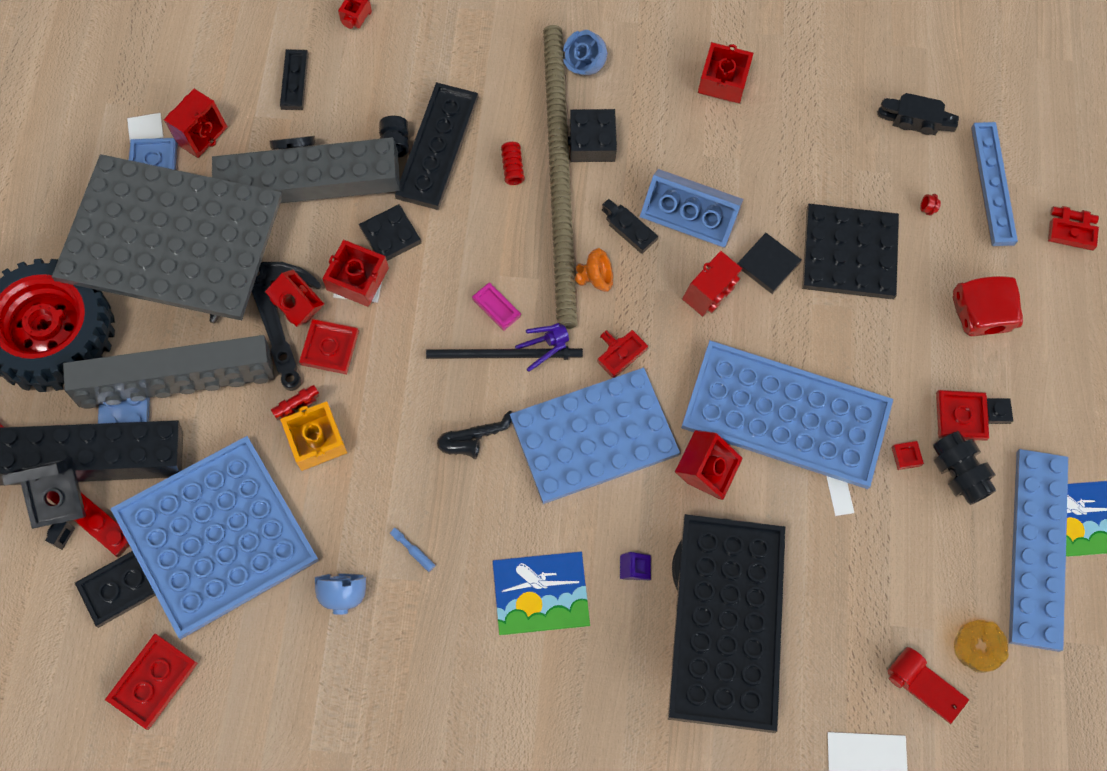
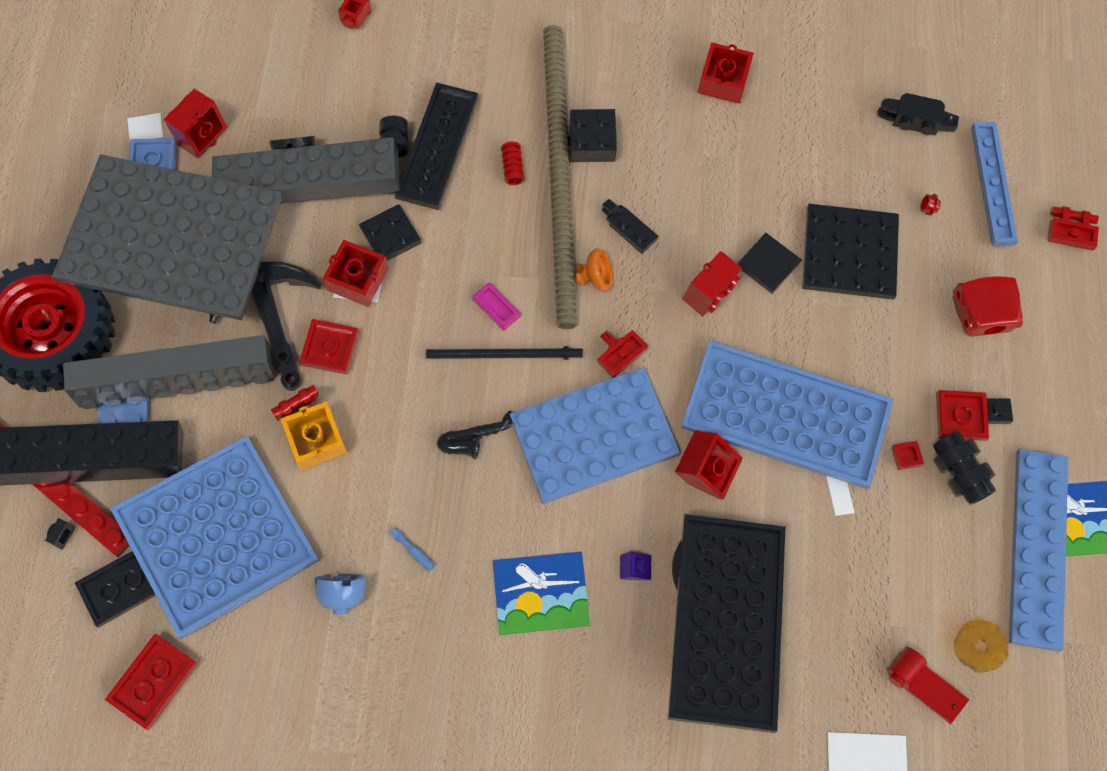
(46, 477): black bracket -> none
(294, 79): black tile -> none
(306, 301): red brick -> none
(556, 336): dark purple plant -> none
(585, 52): medium blue cylinder -> none
(691, 208): medium blue slope -> none

